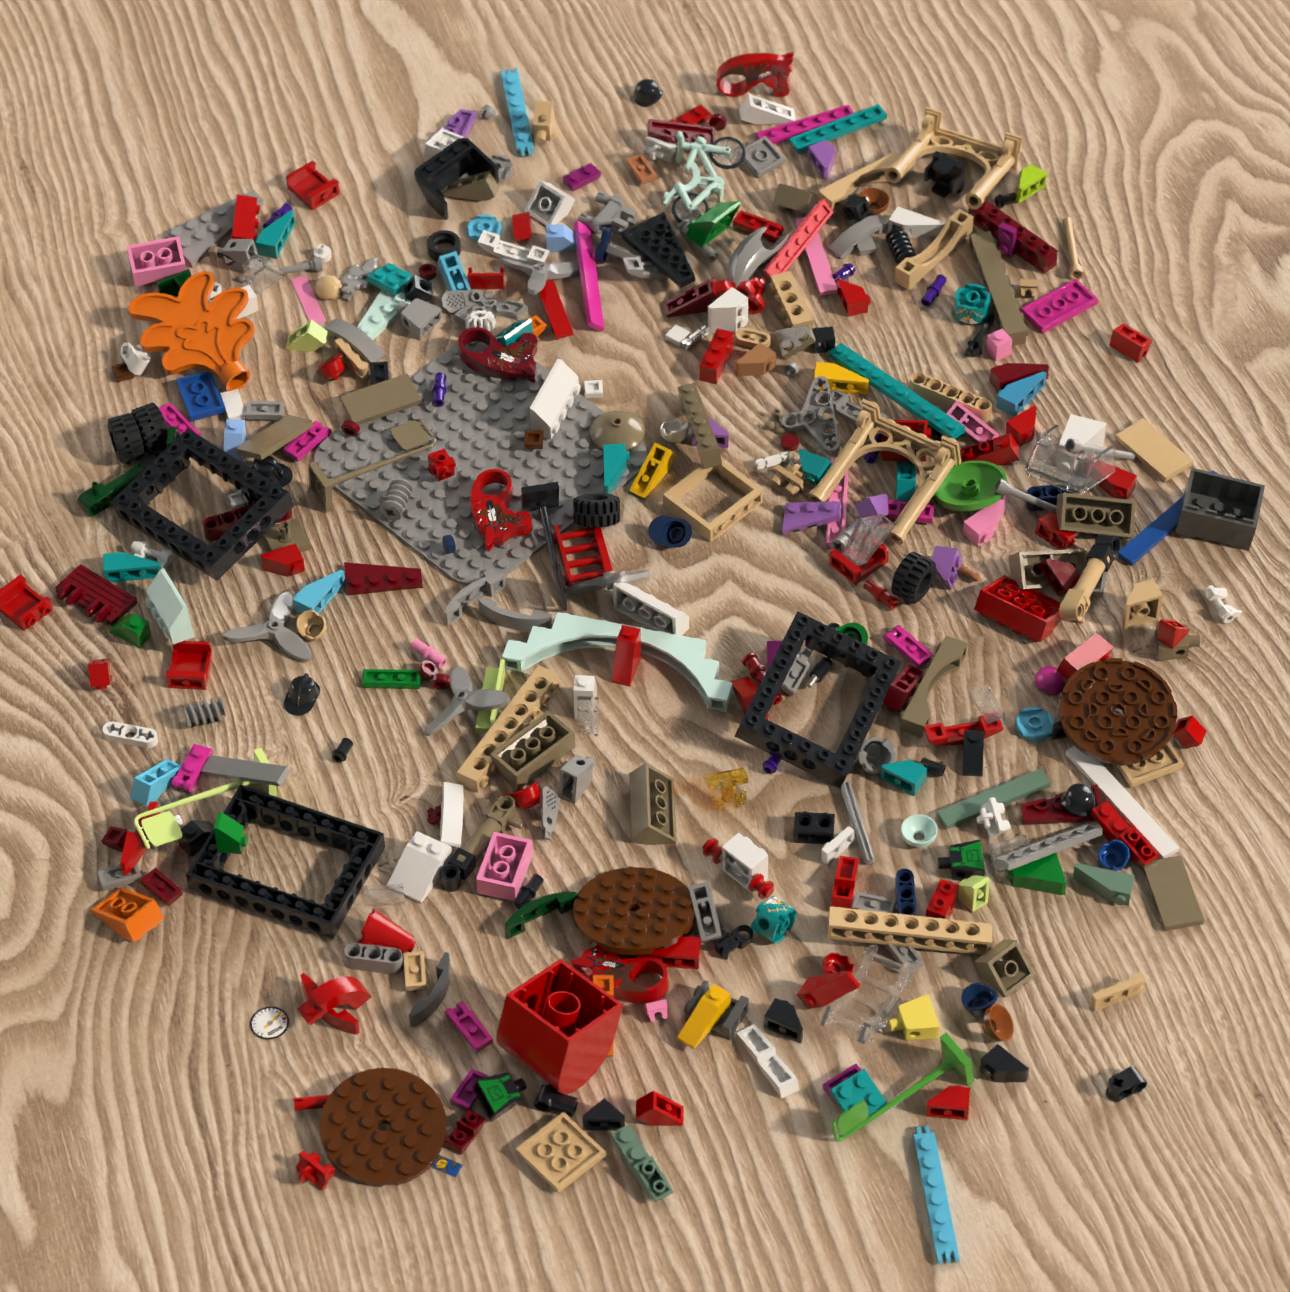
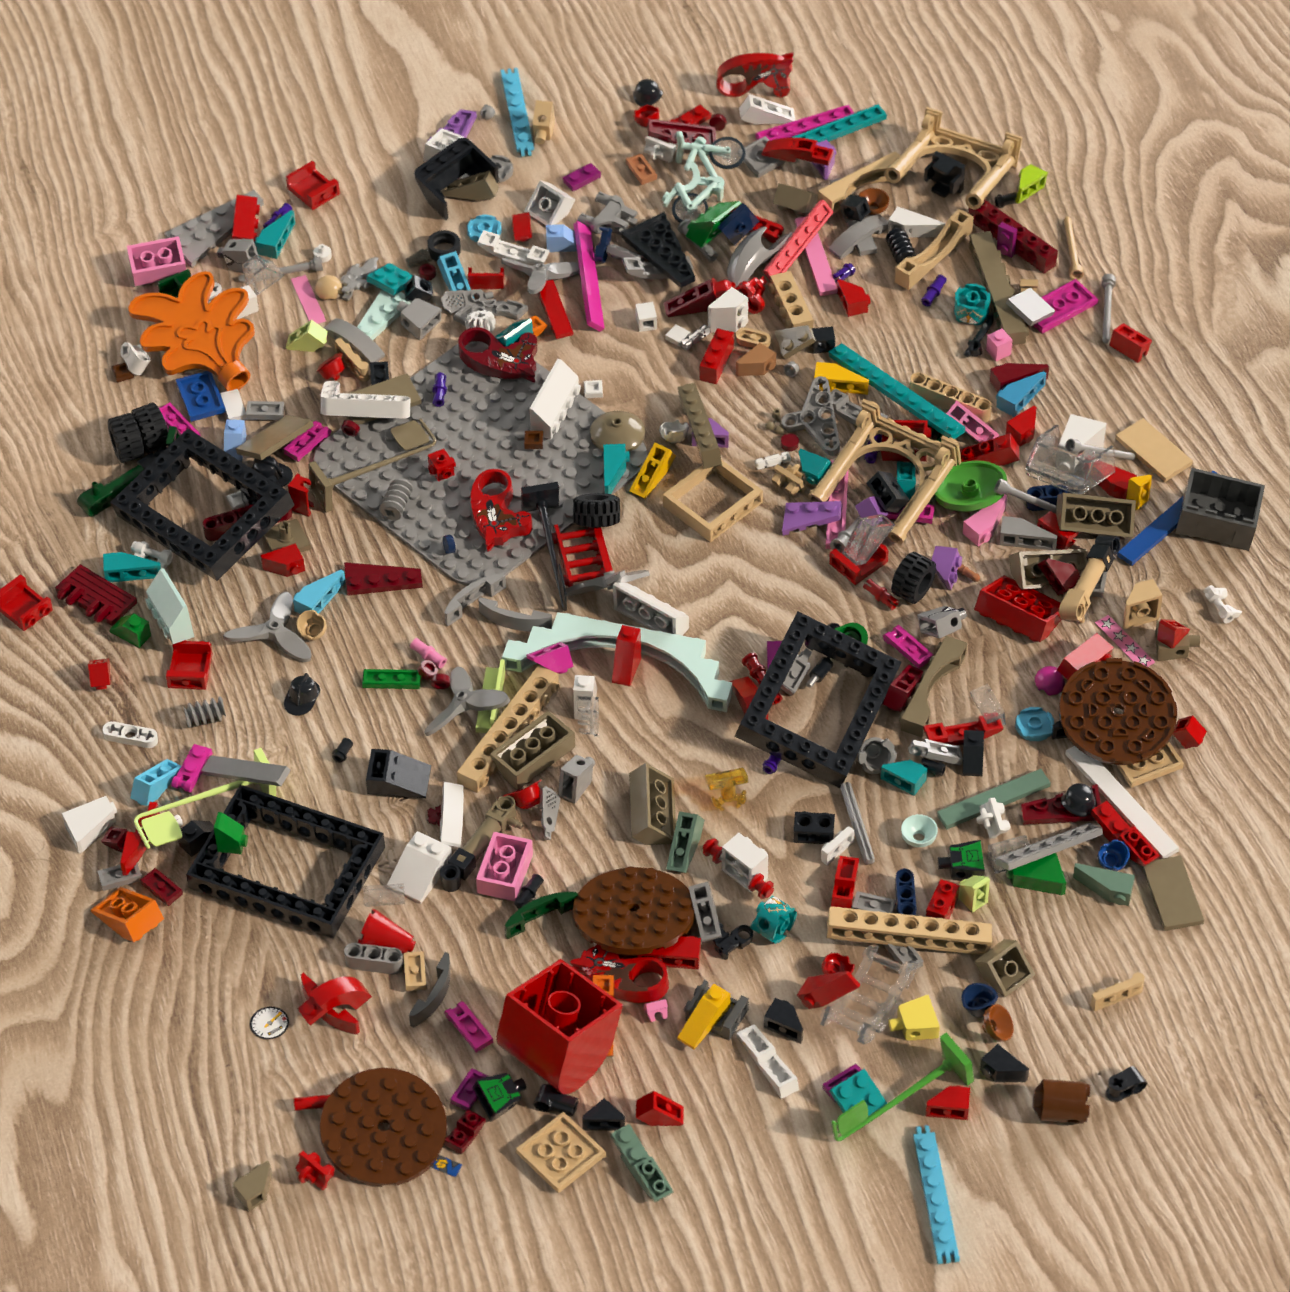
(89, 821): none -> white slope
(254, 1186): none -> dark tan slope
(299, 495): none -> red hinge
(362, 405): none -> white beam
(396, 775): none -> slope
(419, 258): none -> clear smoke cone
(554, 657): none -> dark pink slope
(644, 113): none -> red hair
(646, 316): none -> white brick
(670, 531): dark blue piece -> none
(685, 841): none -> sand green slope
(738, 223): none -> dark blue plate
(797, 148): none -> red slope
(888, 491): none -> black brick
(936, 751): none -> light grey hinge
(941, 621): none -> light grey torso
(1021, 533): none -> light grey slope
(1030, 306): none -> tile
(1062, 1101): none -> reddish brown cylinder
(1108, 284): none -> light grey piece
(1124, 641): none -> bright pink sticker
(1139, 490): none -> yellow slope

